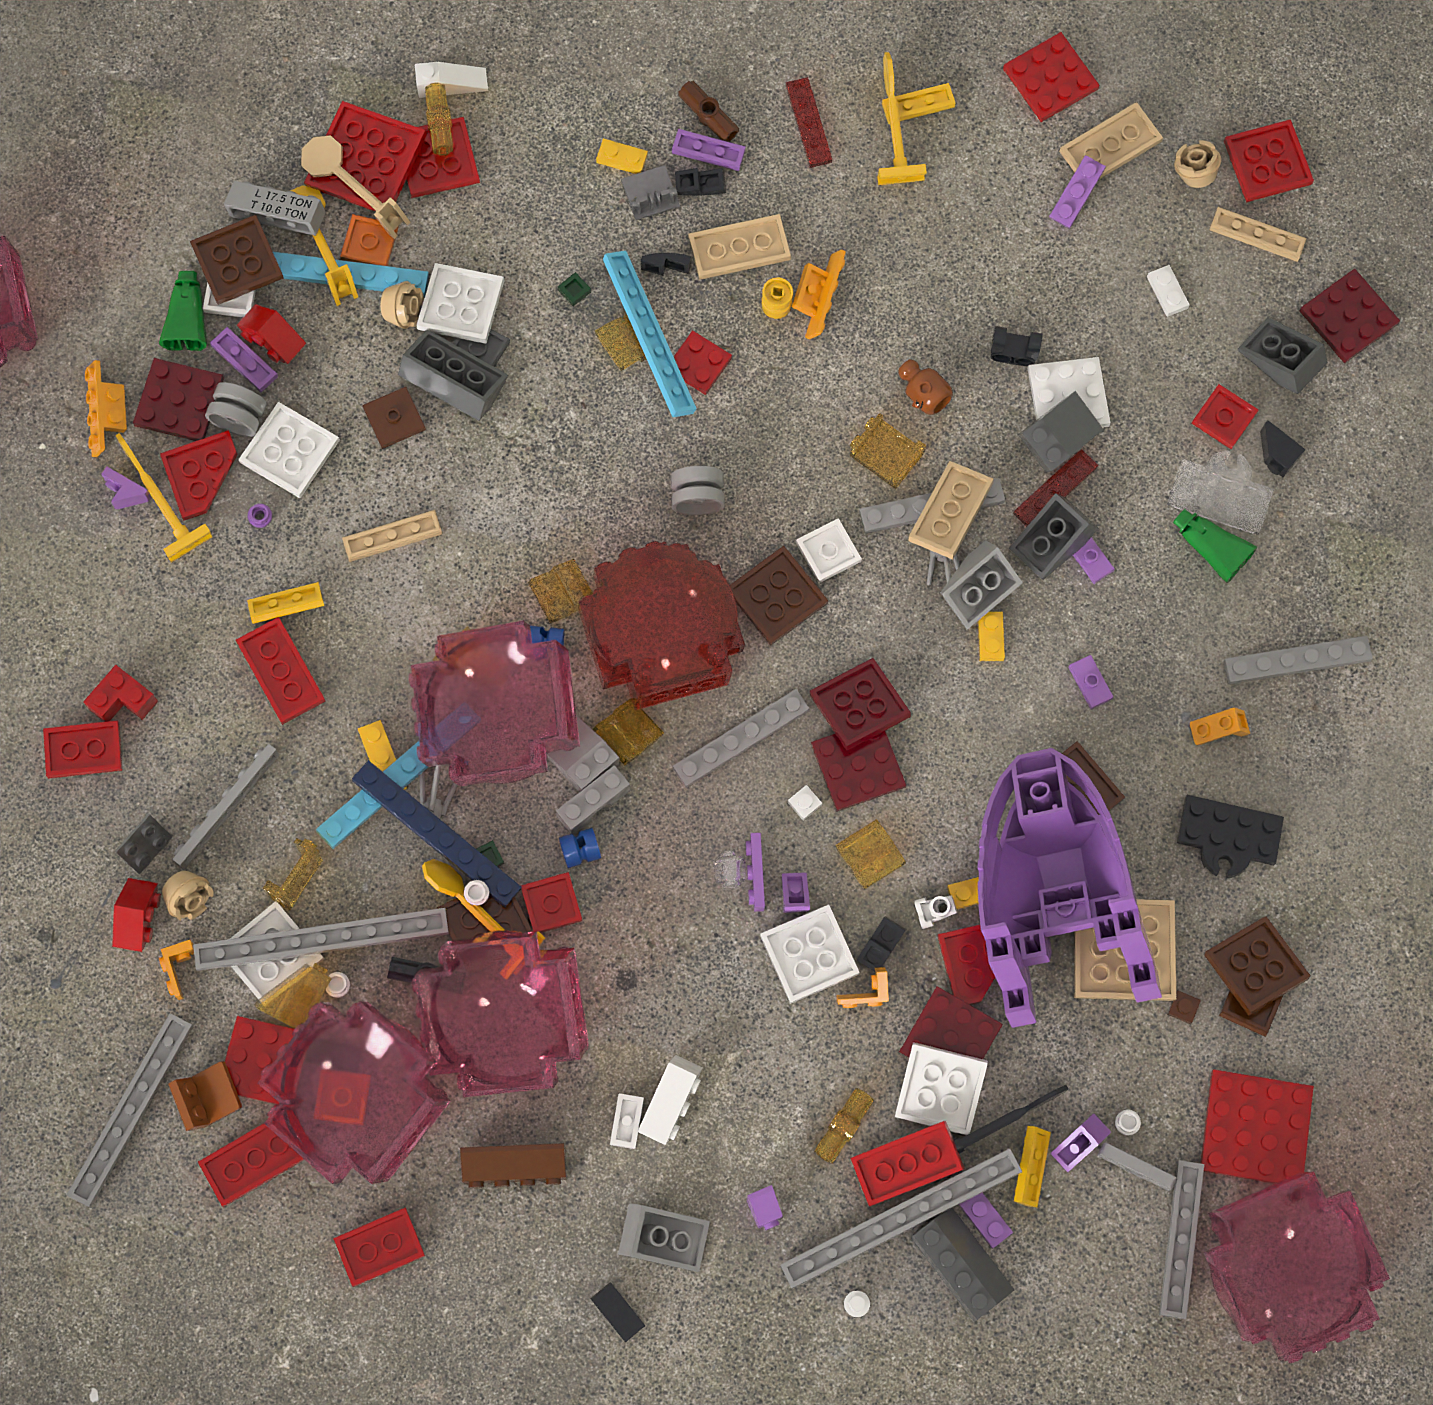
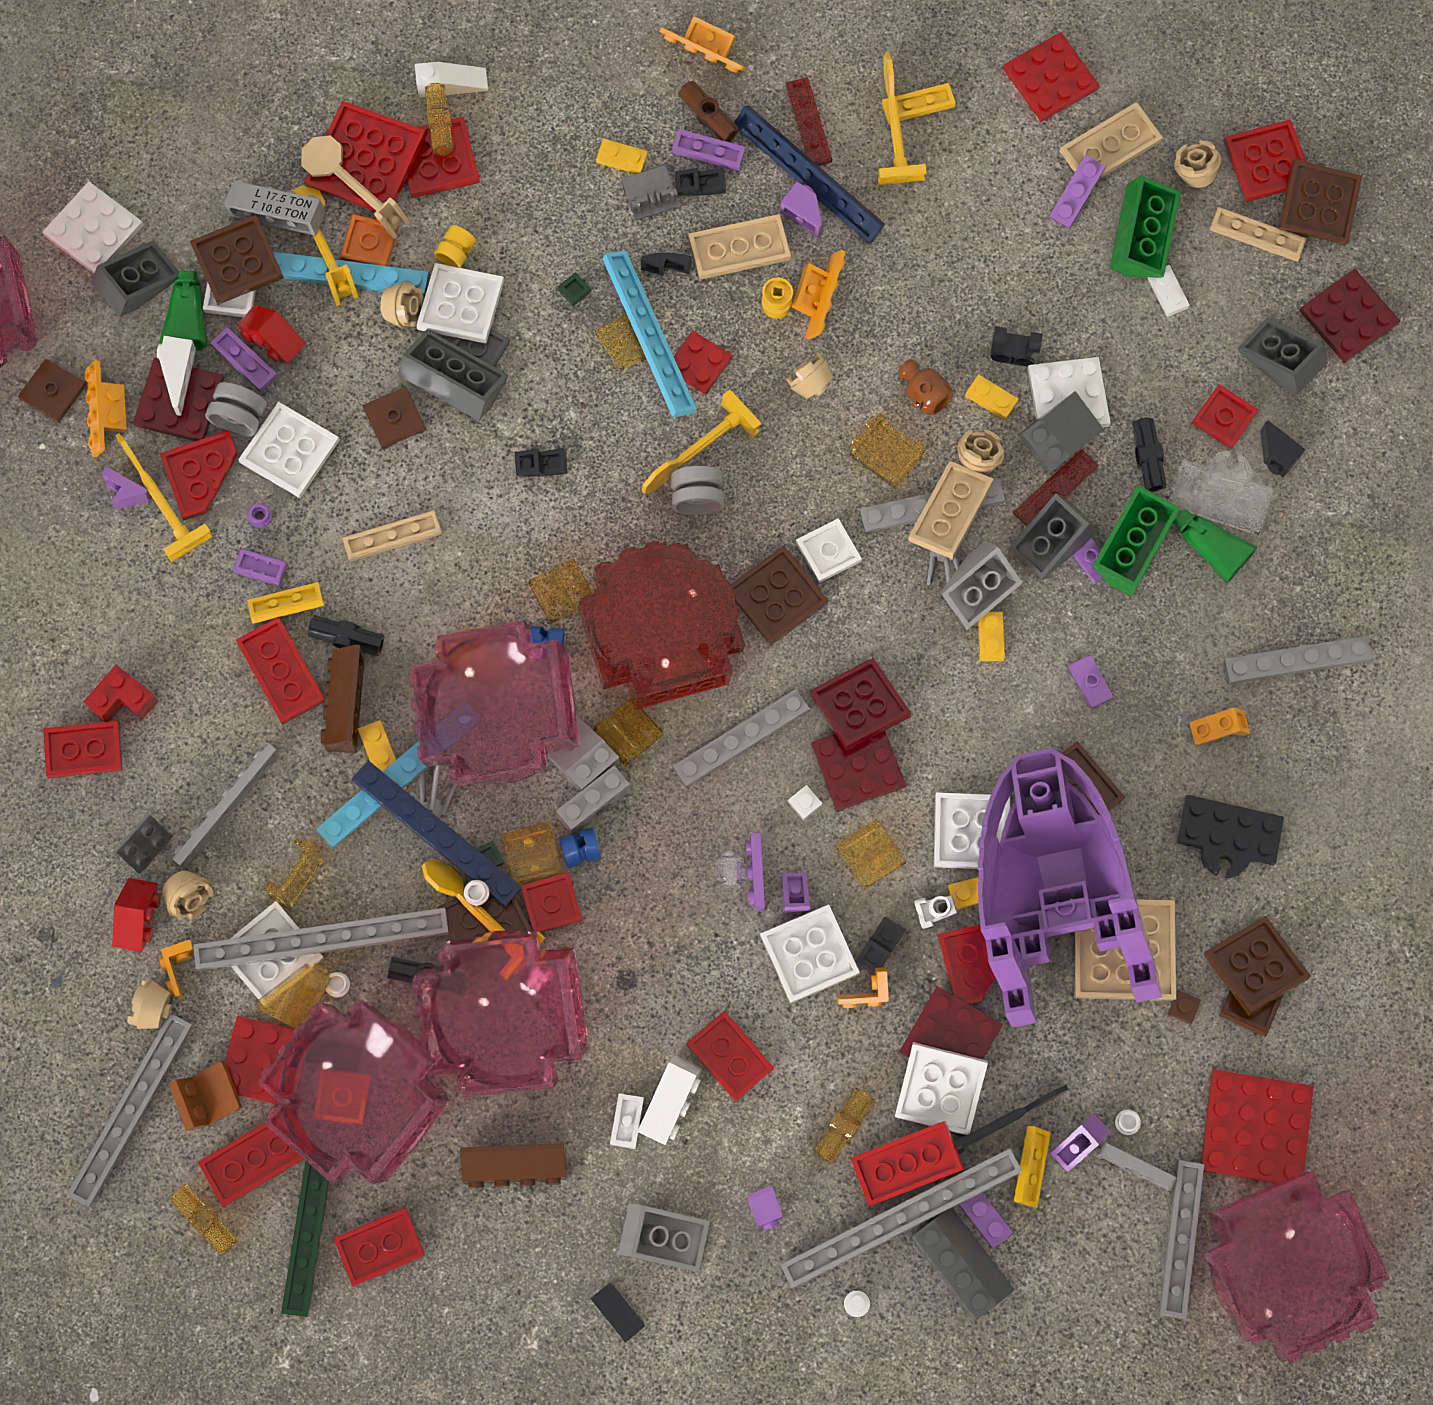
(52, 390): none -> reddish brown plate
(92, 227): none -> white plate
(134, 277): none -> dark grey slope
(150, 1006): none -> tan cone
(176, 362): none -> white slope
(192, 1207): none -> clear yellow piece
(260, 567): none -> medium lavender plate
(305, 1243): none -> dark green plate
(344, 700): none -> reddish brown slope
(345, 634): none -> black piece
(455, 247): none -> yellow wheel
(531, 853): none -> clear yellow slope
(544, 463): none -> black slope
(707, 39): none -> light orange bracket
(730, 1056): none -> red plate
(738, 415): none -> yellow piece
(802, 208): none -> medium lavender slope
(809, 173): none -> dark blue plate
(811, 377): none -> tan cone
(960, 828): none -> white plate
(980, 451): none -> tan cone
(991, 397): none -> yellow plate
(1135, 540): none -> green slope
(1145, 229): none -> green slope
(1149, 454): none -> black piece
(1320, 202): none -> reddish brown plate

